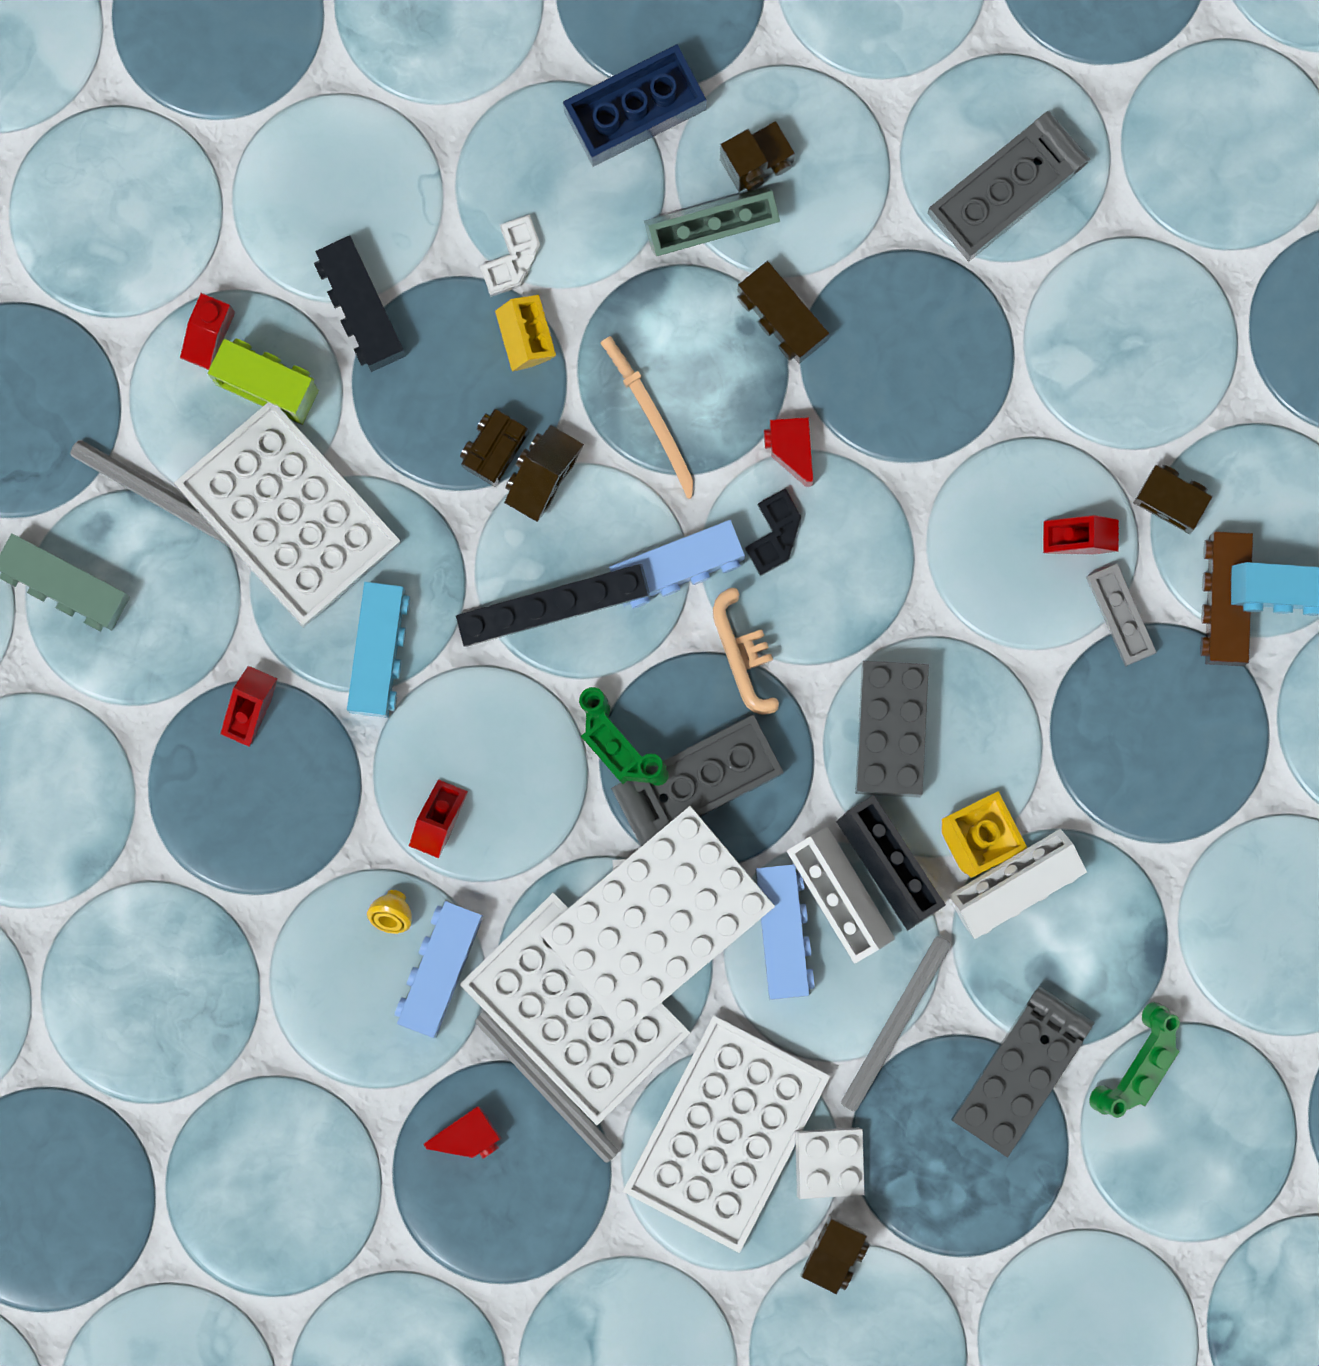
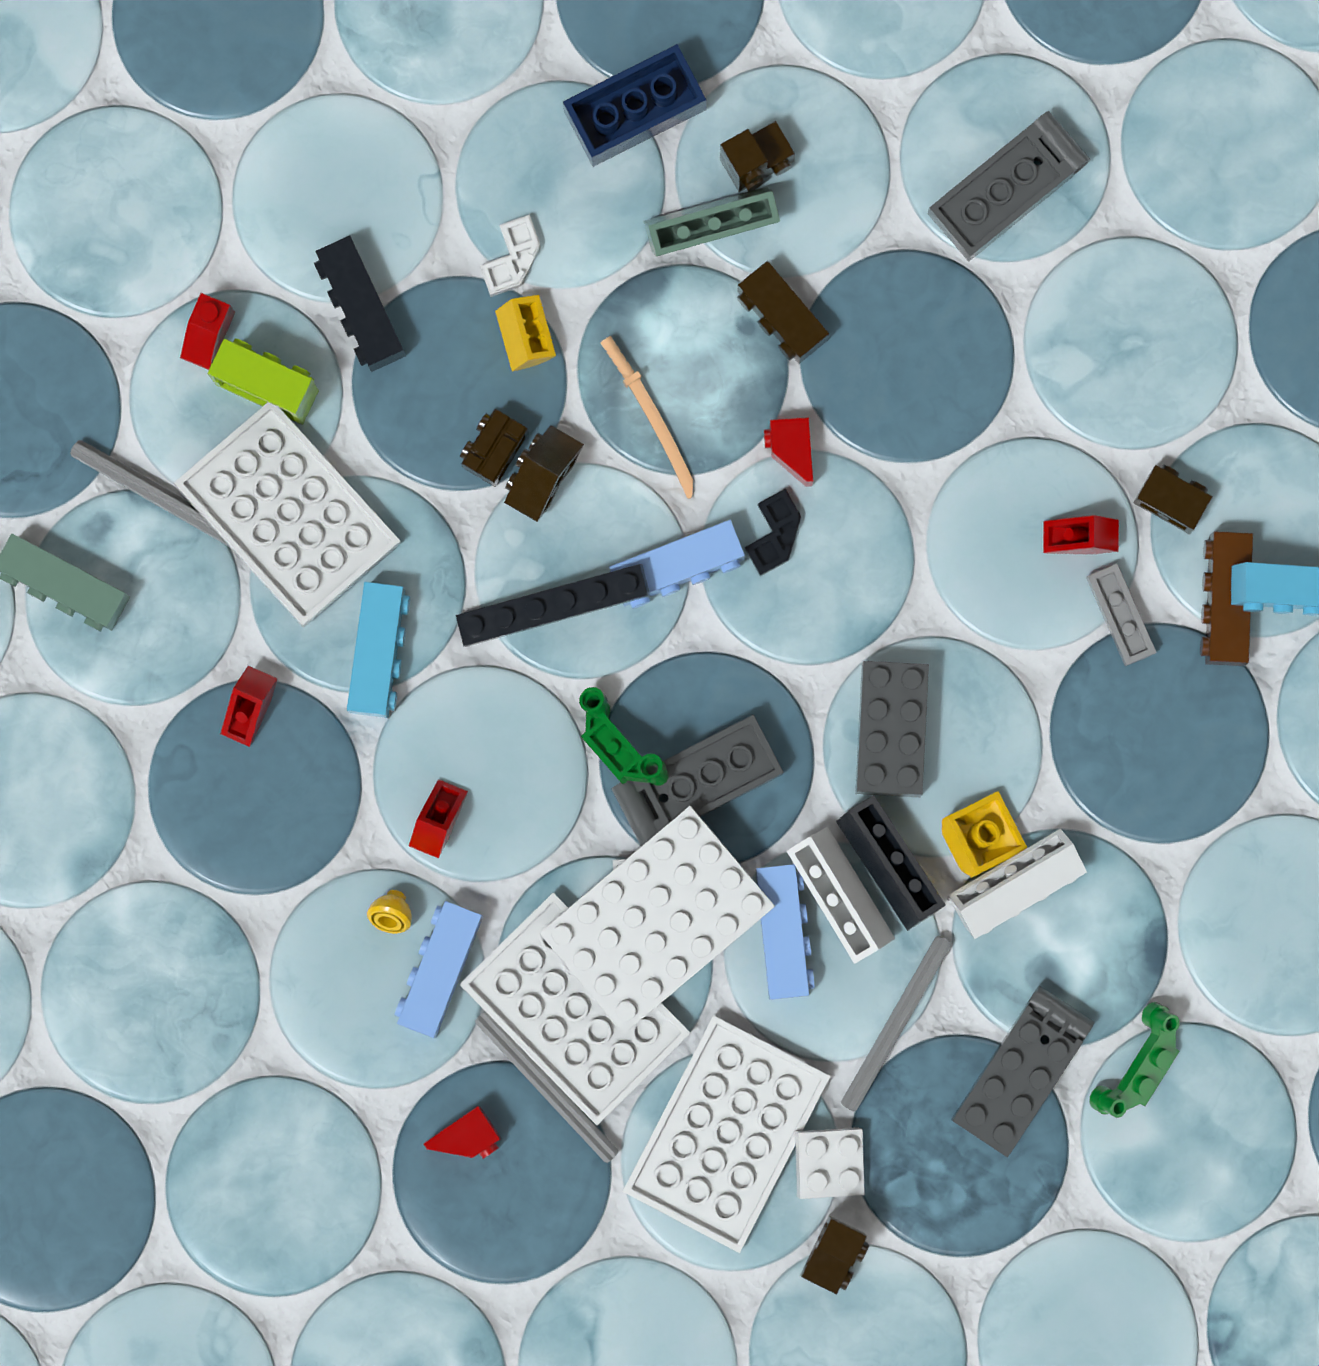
(742, 654): light nougat piece -> none

